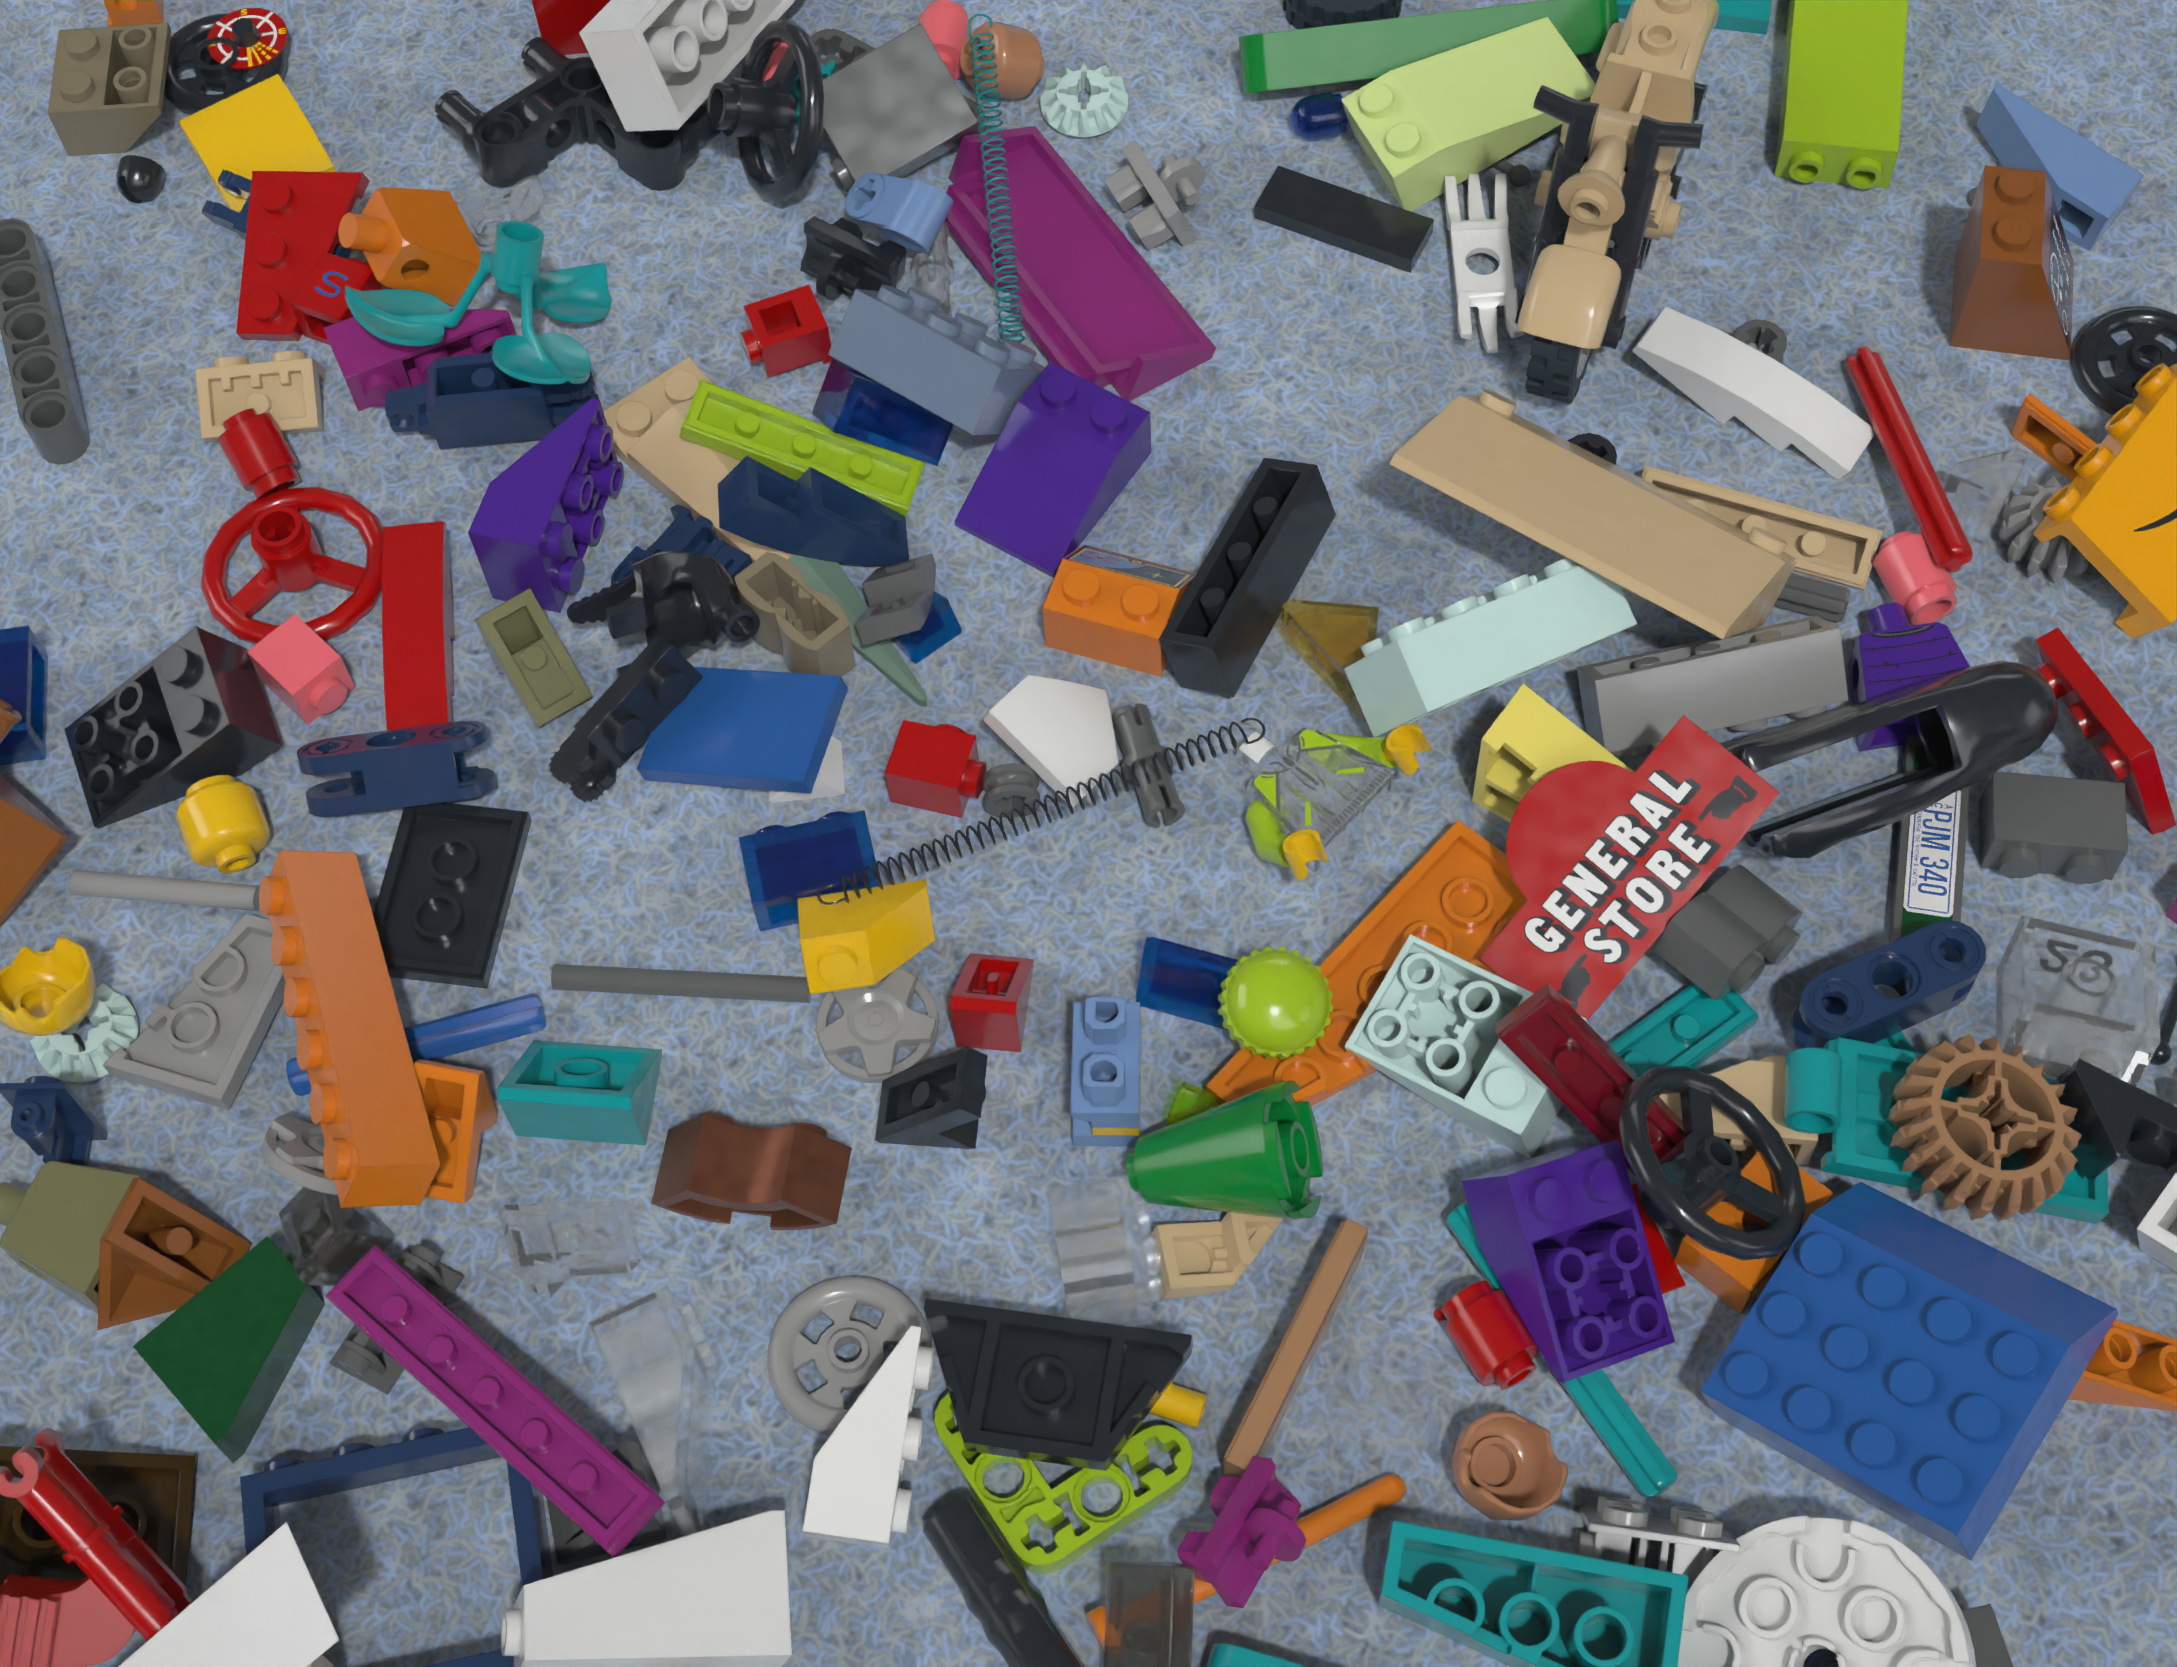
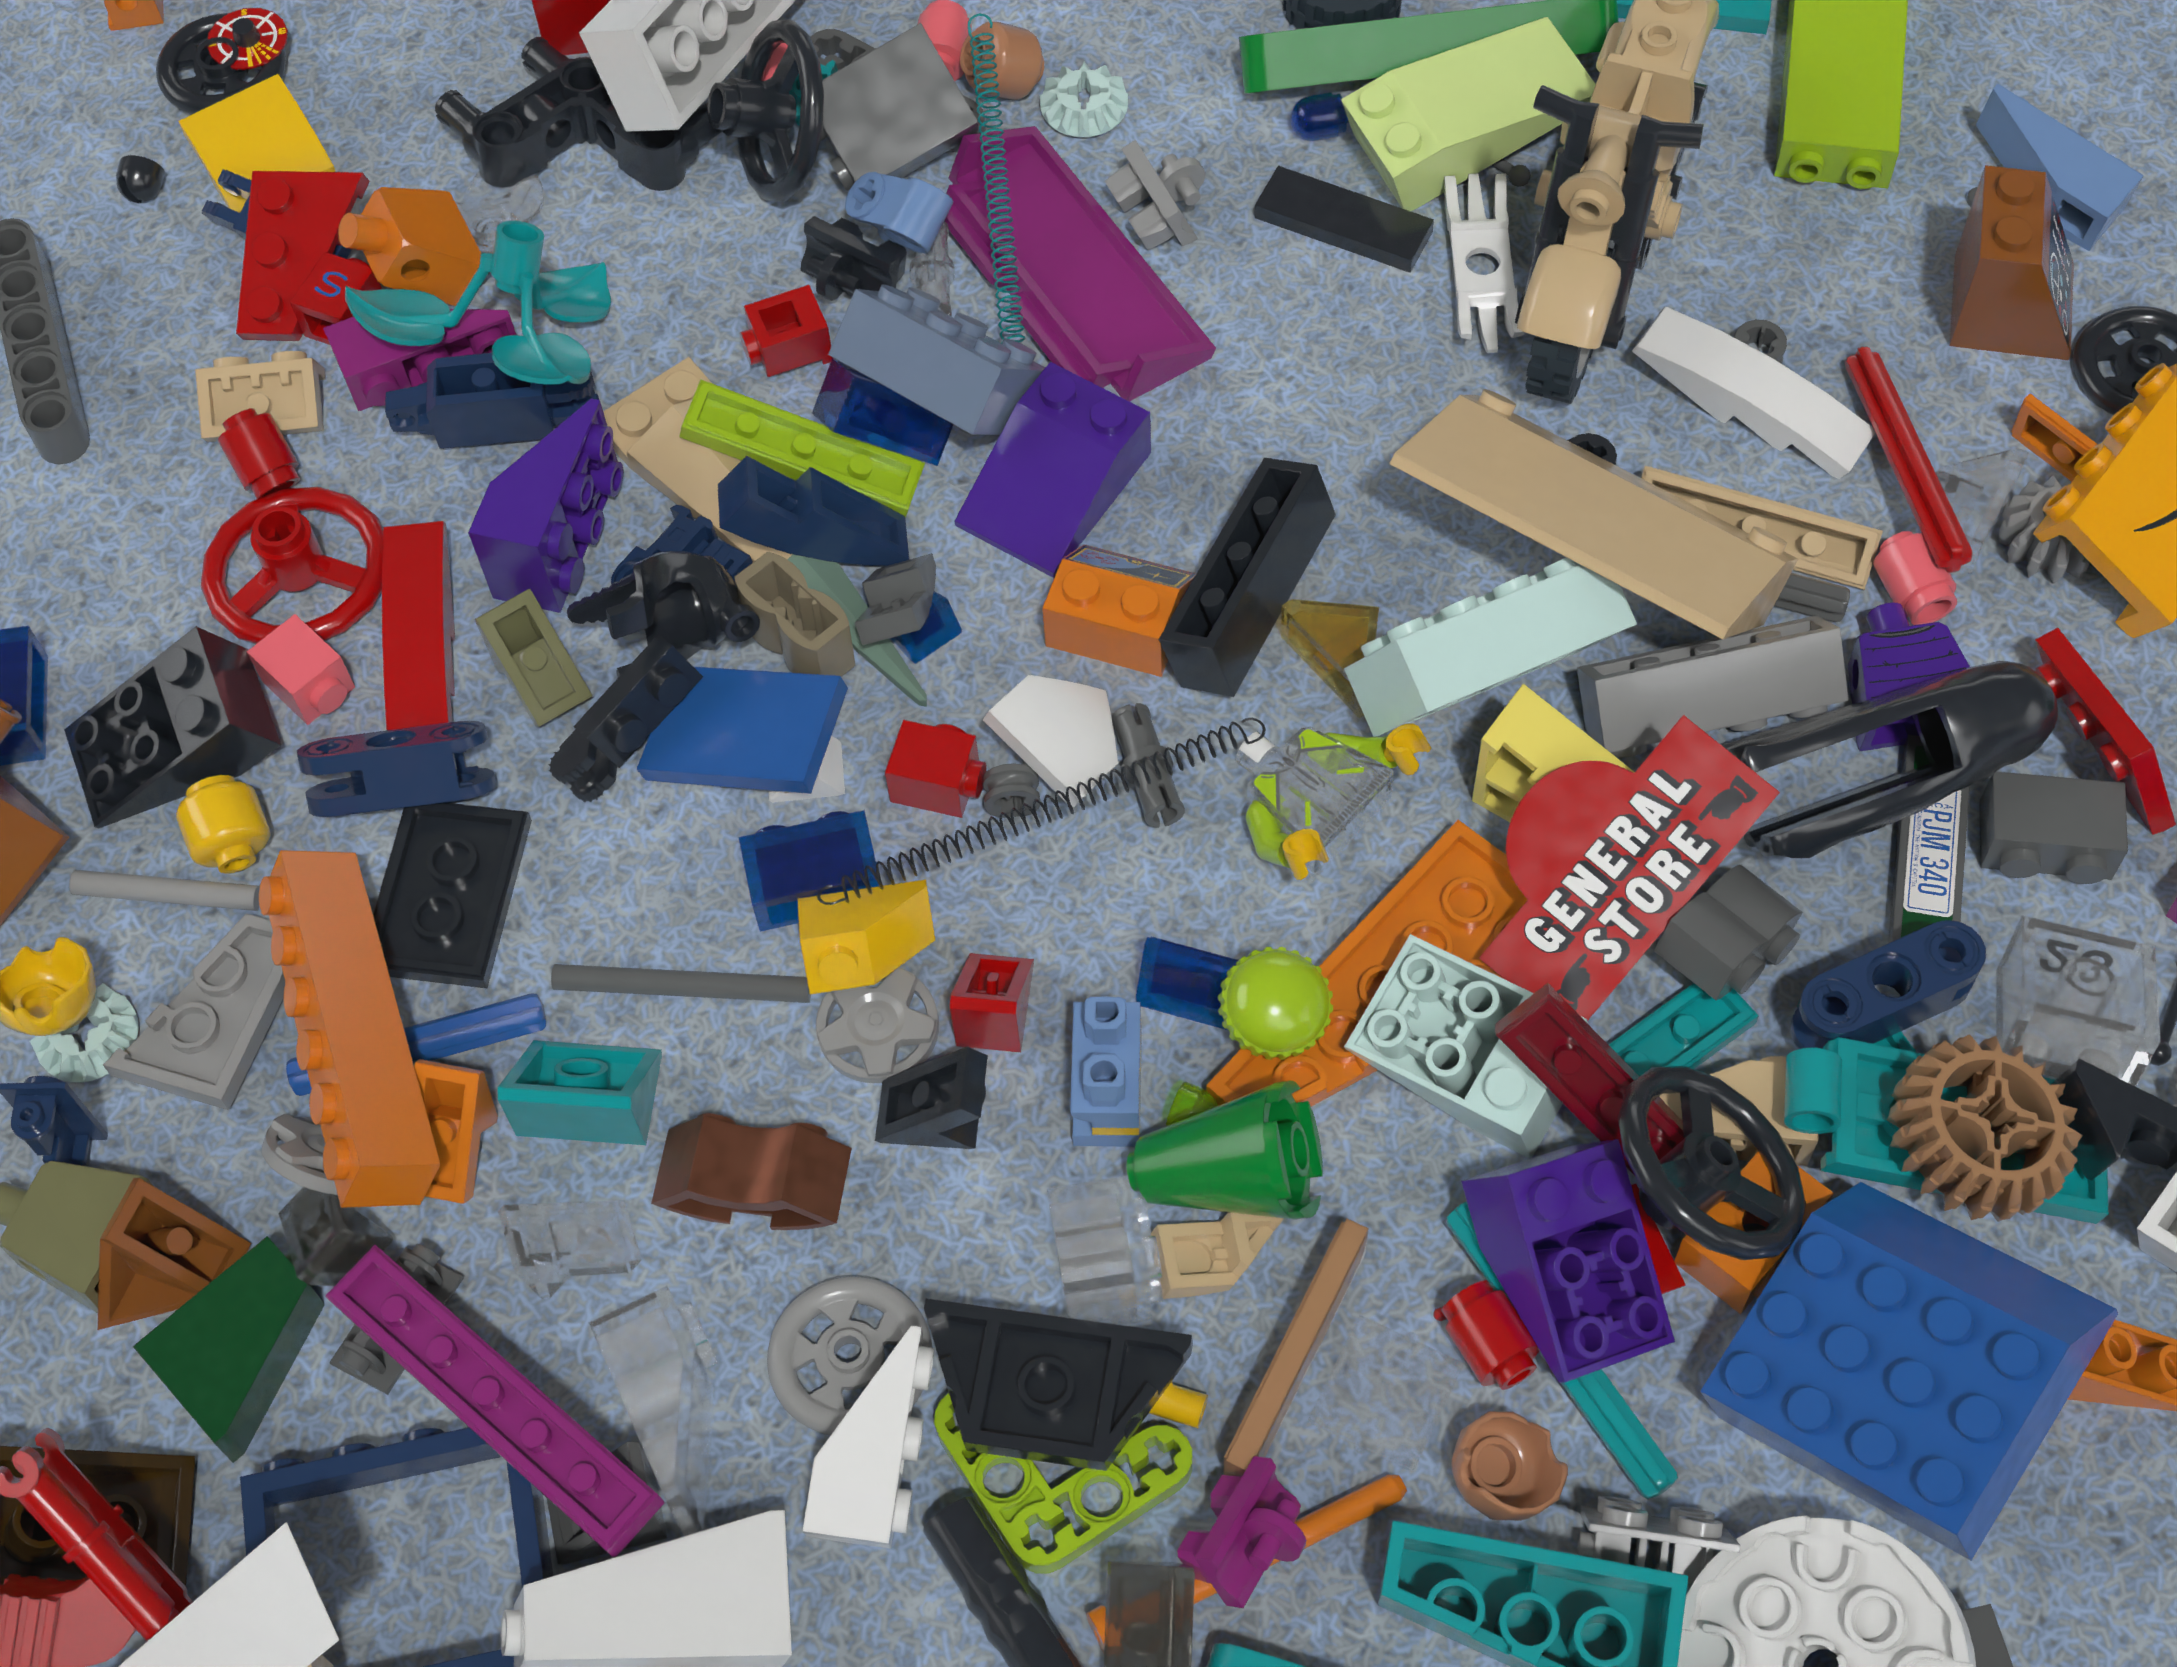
(108, 86): dark tan slope -> none

